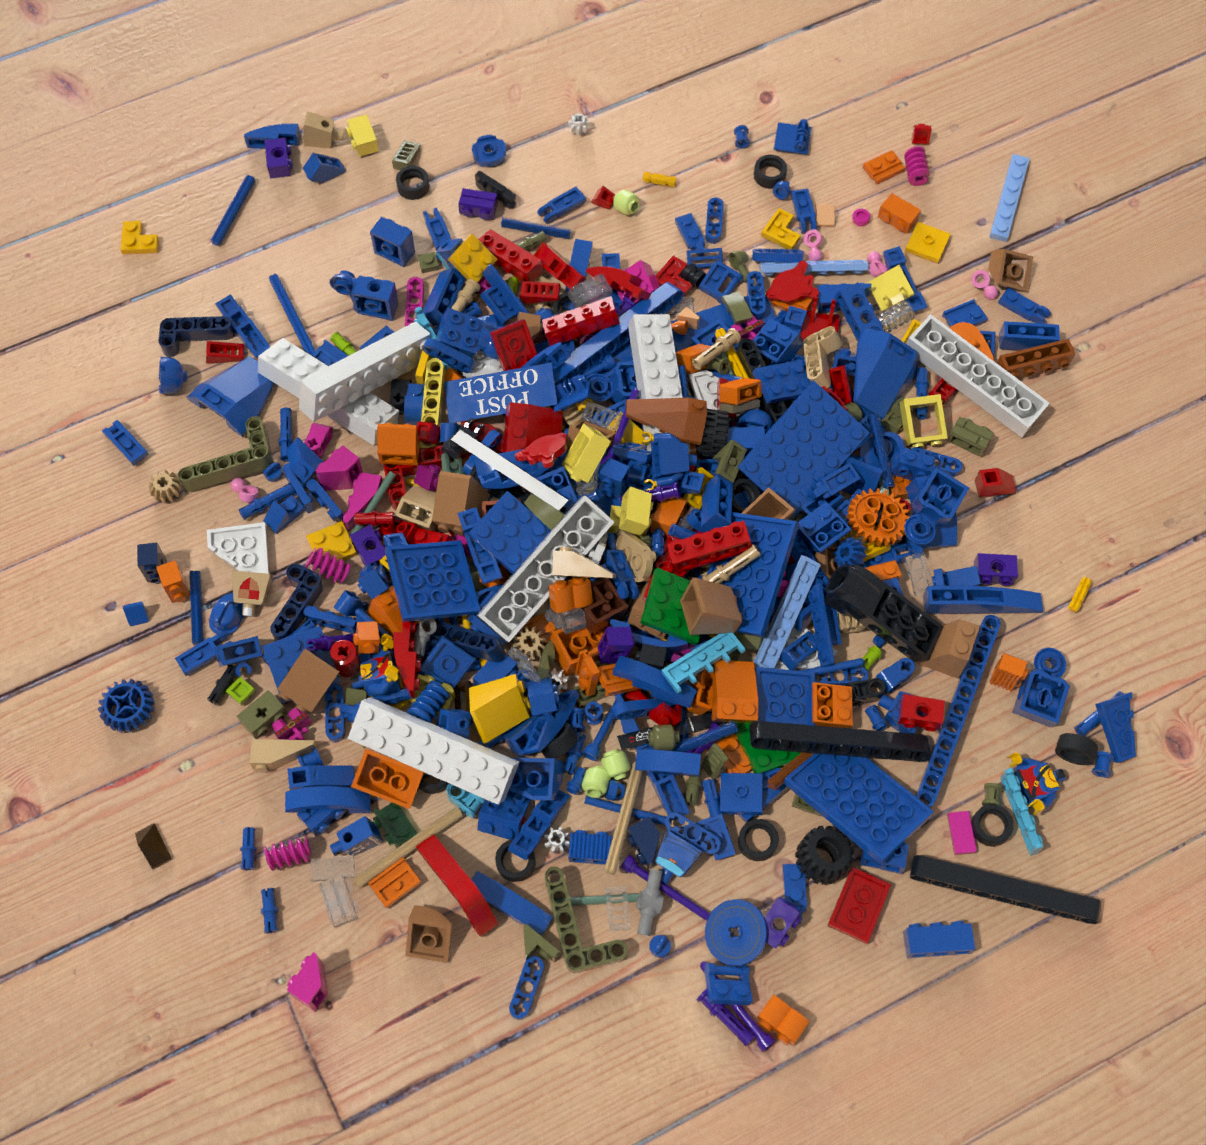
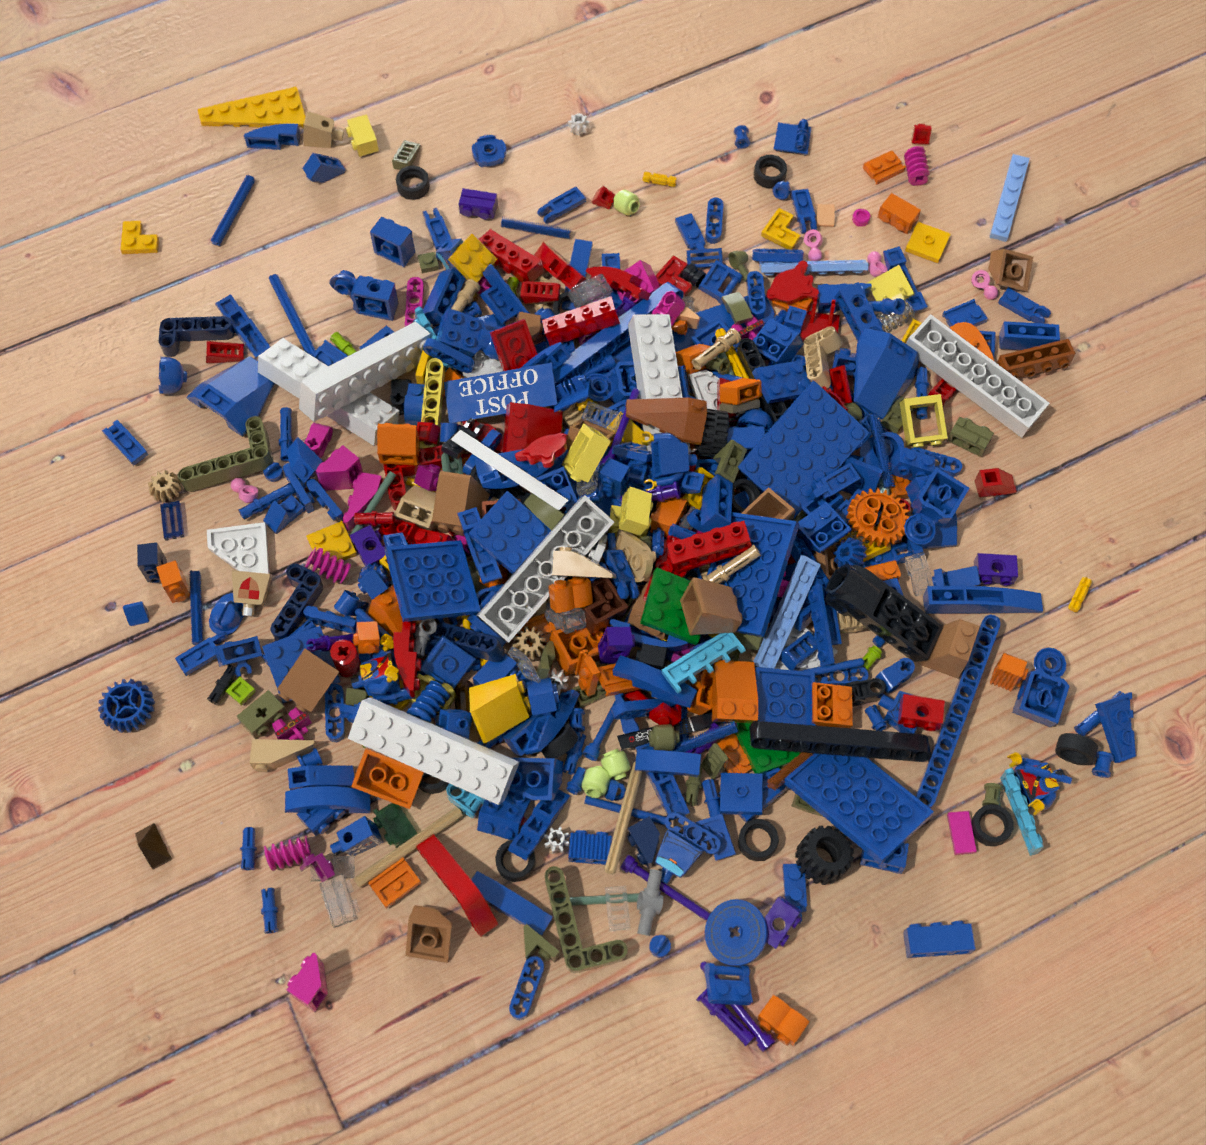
(173, 534): none -> clear blue tile
(257, 111): none -> yellow wing
(278, 158): dark purple brick -> none
(321, 866): none -> magenta bracket
(488, 184): black hinge -> none
(531, 242): olive pin -> none
(593, 706): blue bush -> none
(671, 305): none -> dark pink piece
(859, 905): red plate -> none
(888, 306): none -> blue pin
(1005, 889): black beam -> none
(1046, 773): none -> blue piece

